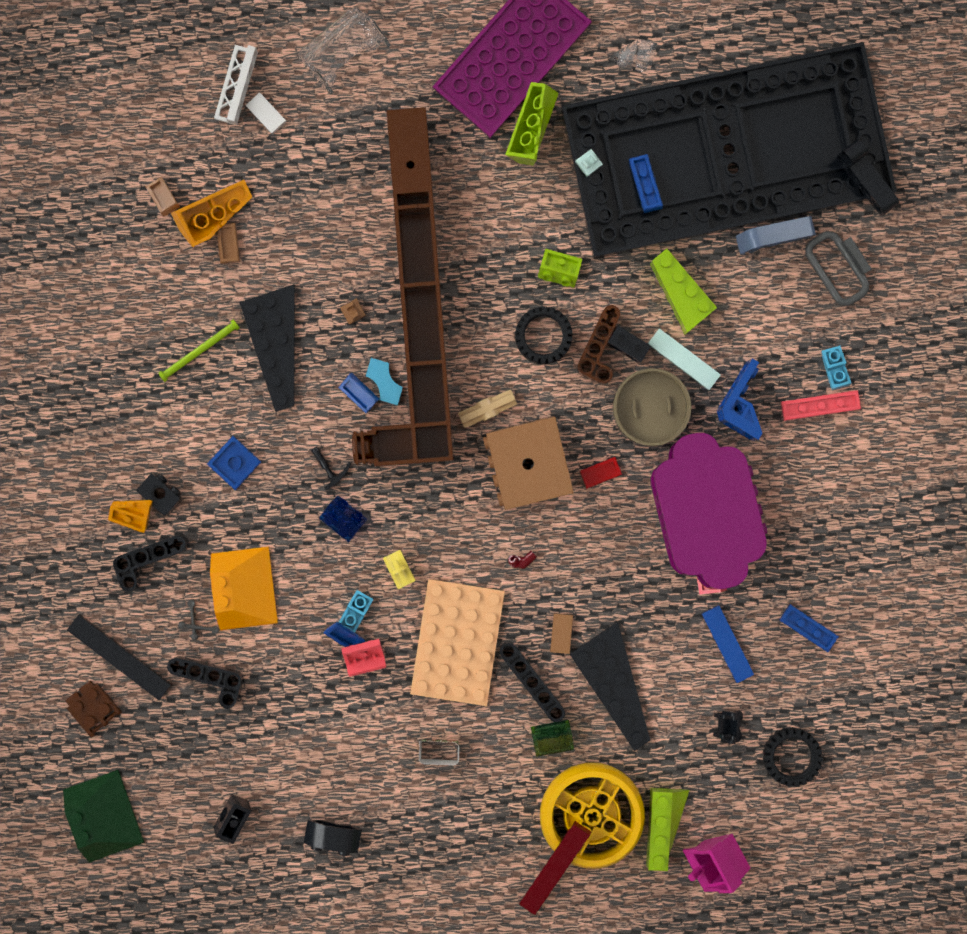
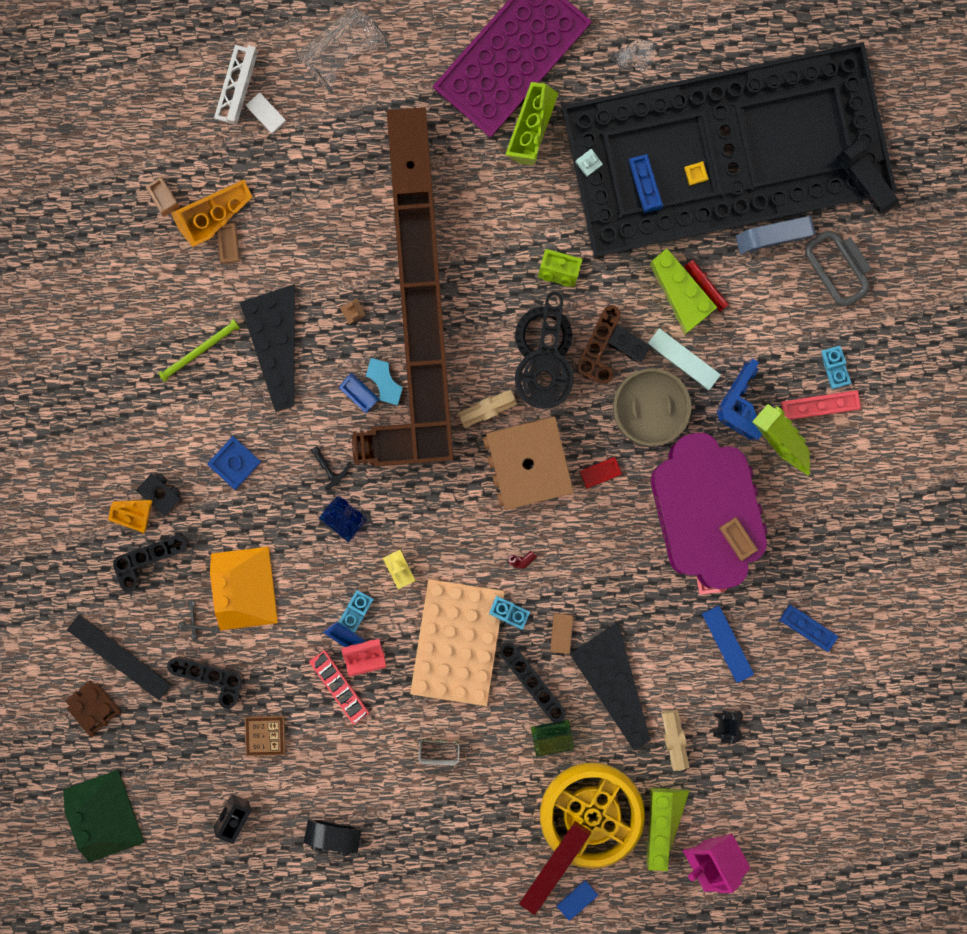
(265, 735): none -> tile
(339, 687): none -> tile
(509, 613): none -> medium azure slope
(546, 360): none -> black beam
(577, 900): none -> blue tile
(675, 740): none -> tan piece
(696, 173): none -> yellow tile
(706, 285): none -> red pin
(738, 539): none -> medium nougat tile
(783, 437): none -> lime wedge
(812, 769): black tyre -> none

